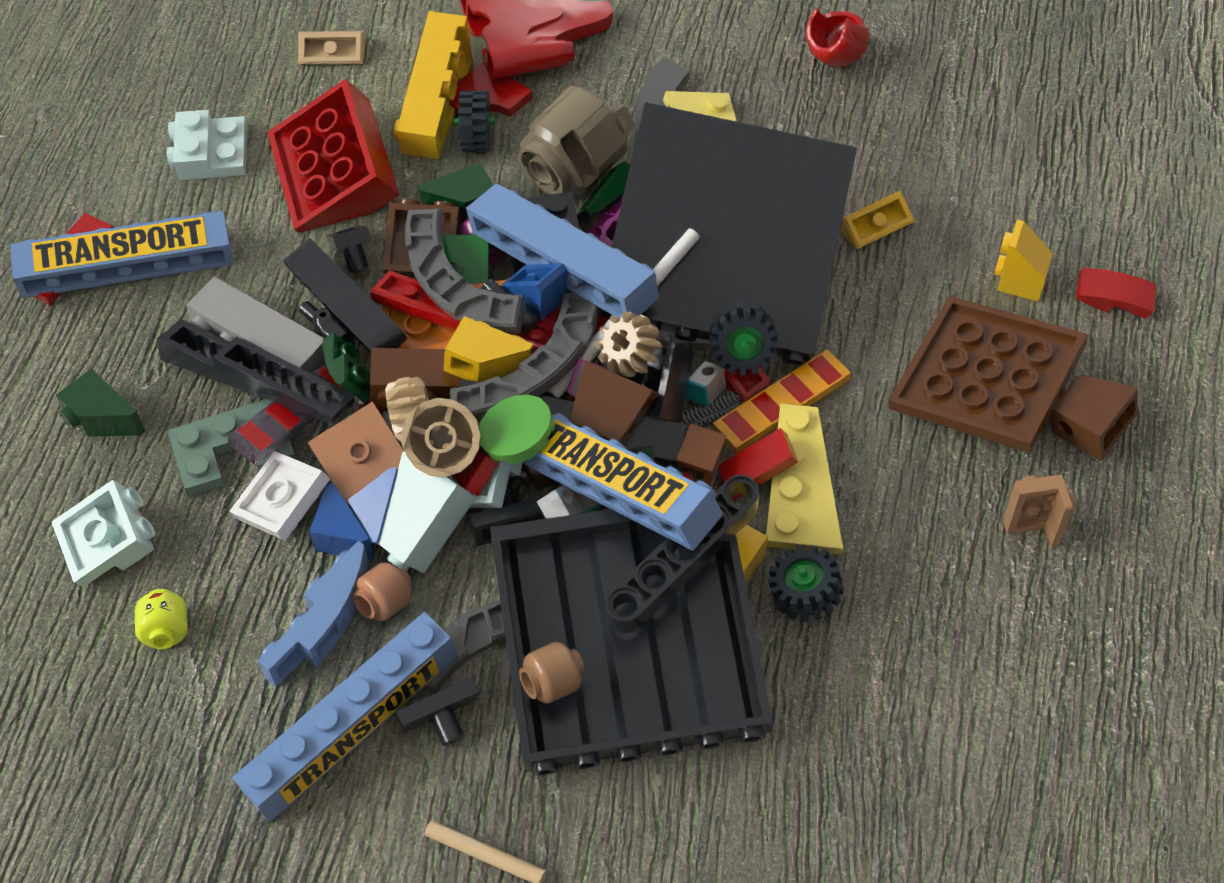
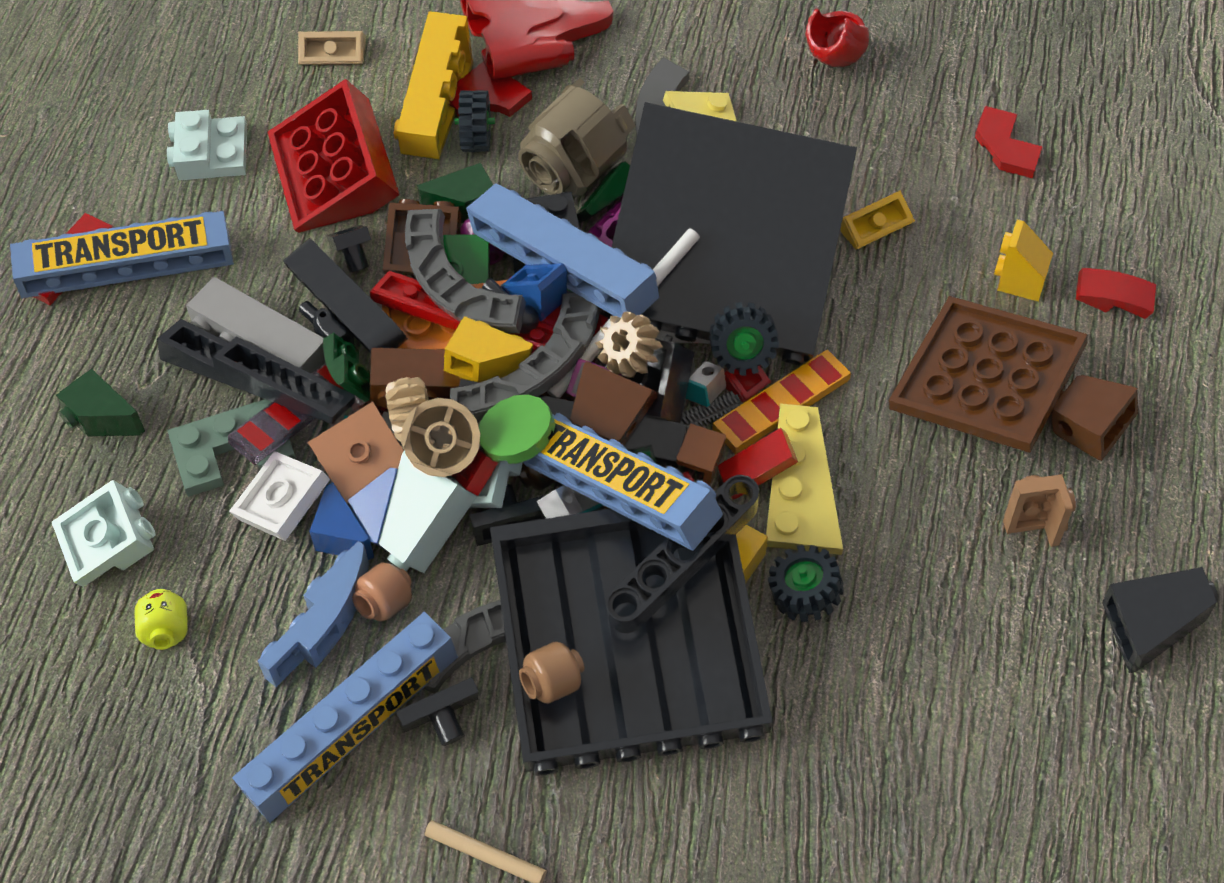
(1008, 153): none -> red tile
(1157, 612): none -> black slope

